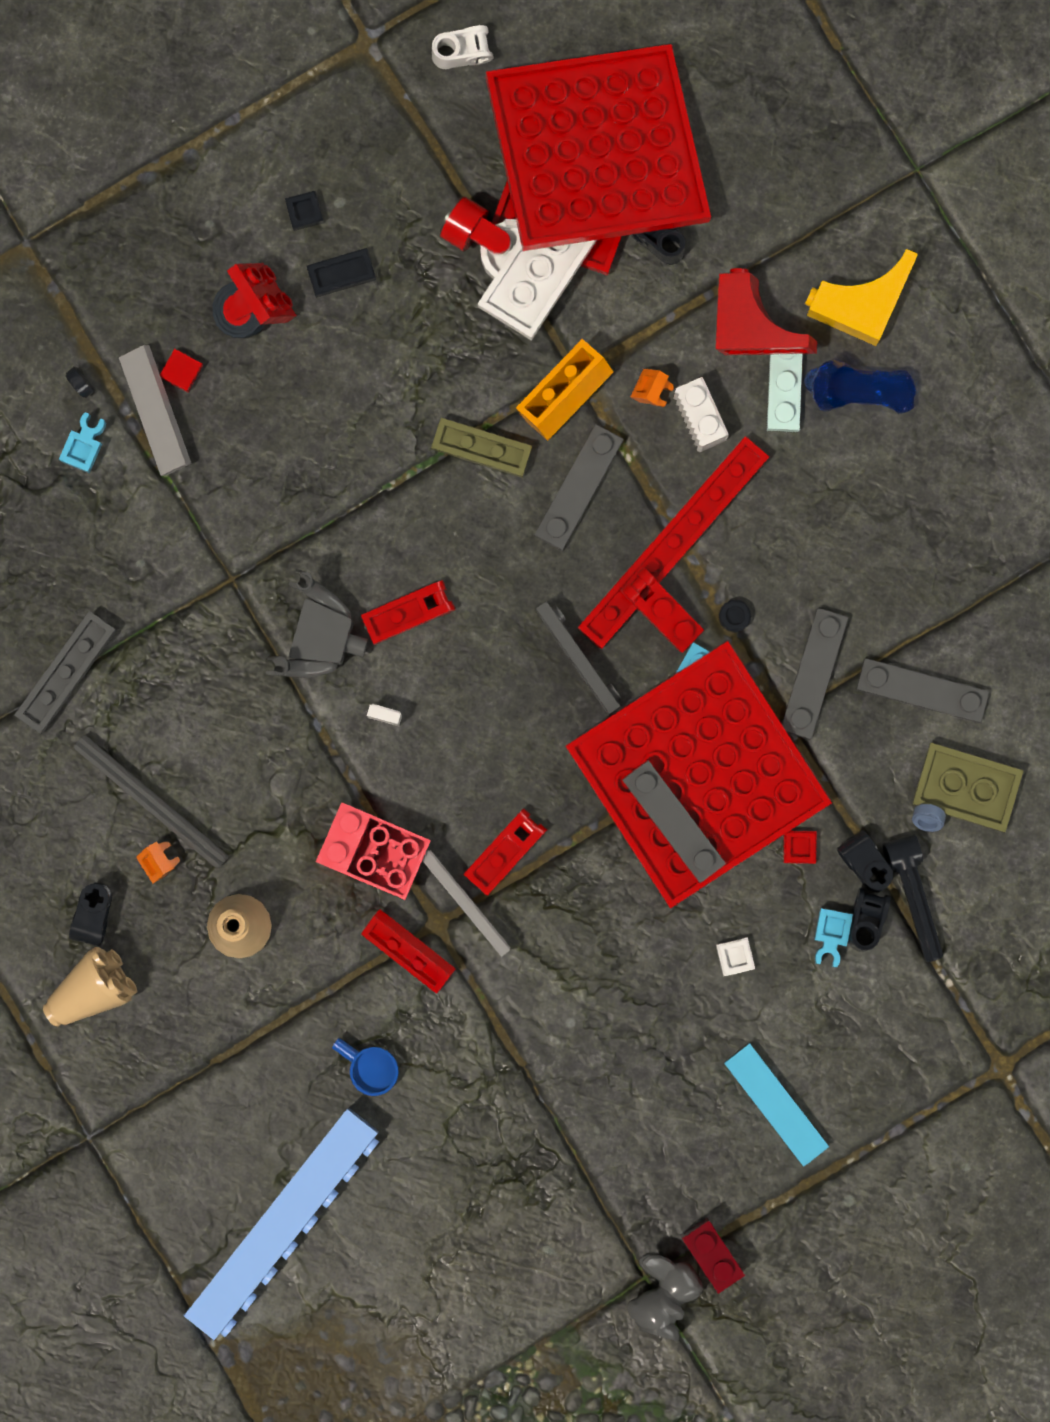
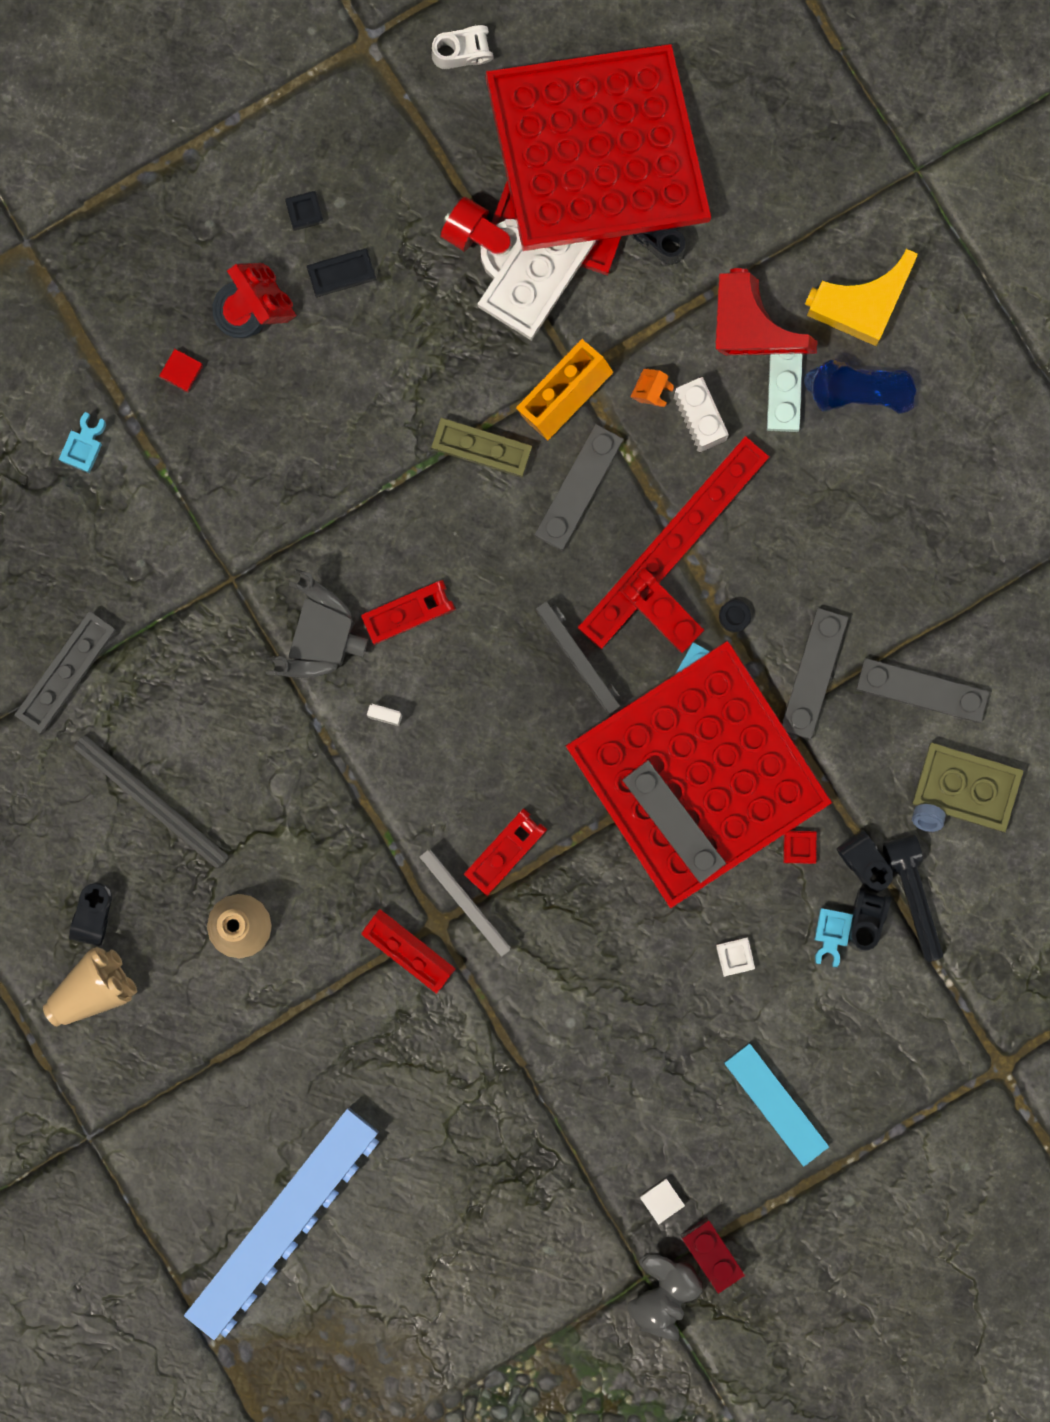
(79, 382): black tile -> none
(155, 410): light grey tile -> none
(155, 862): orange tile -> none
(371, 1070): blue piece -> none
(373, 851): coral slope -> none
(662, 1201): none -> white tile

